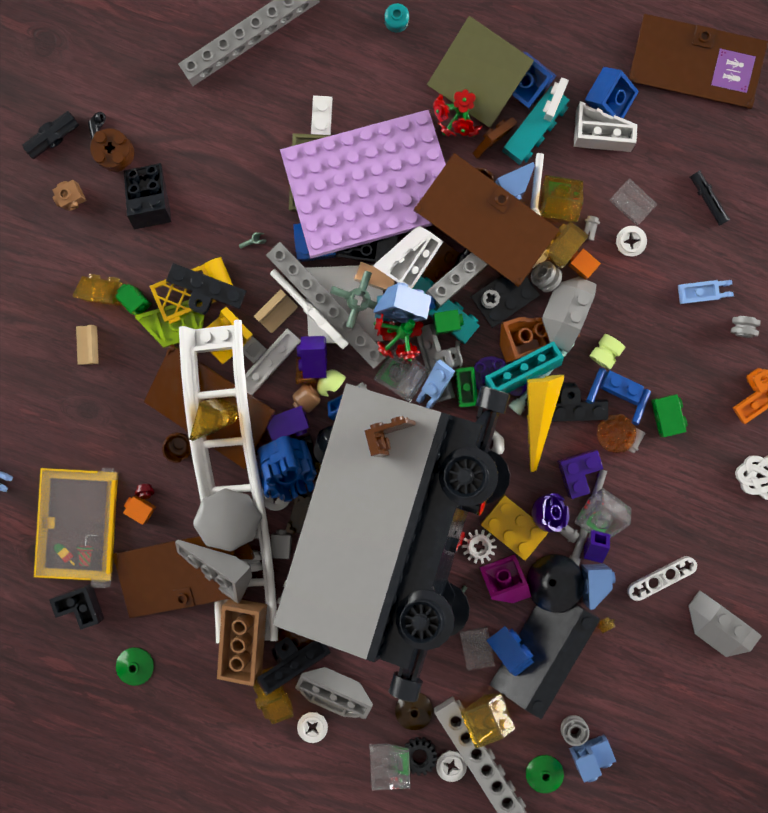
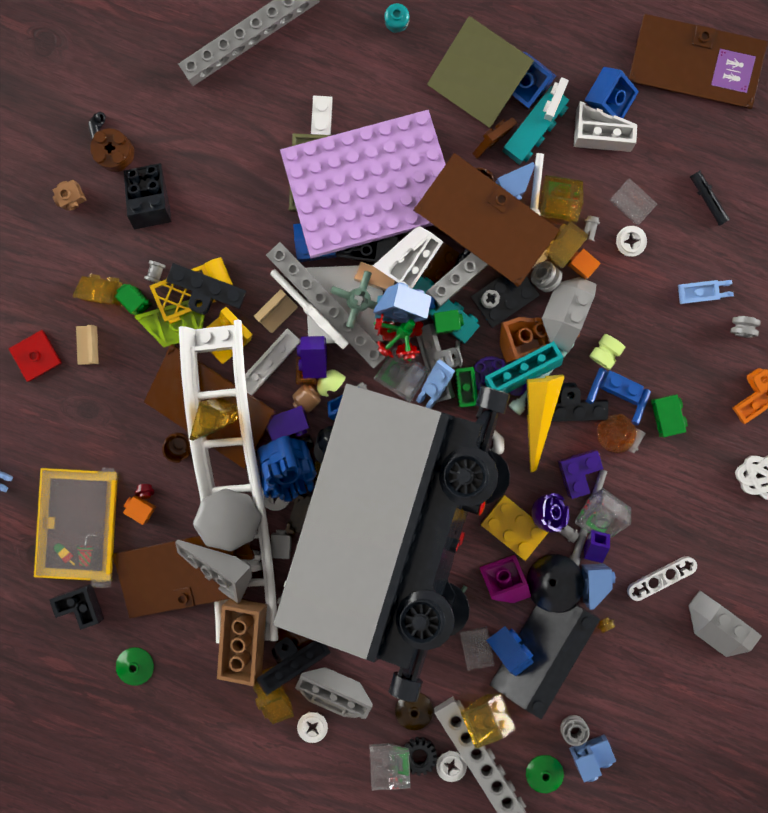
(35, 355): none -> red plate
(50, 135): black piece -> none
(154, 272): none -> light grey bush
(253, 350): light grey plate -> none
(255, 239): sand green hand -> none
(376, 440): reddish brown bracket -> none
(462, 104): red plant -> none
(483, 552): white gear -> none

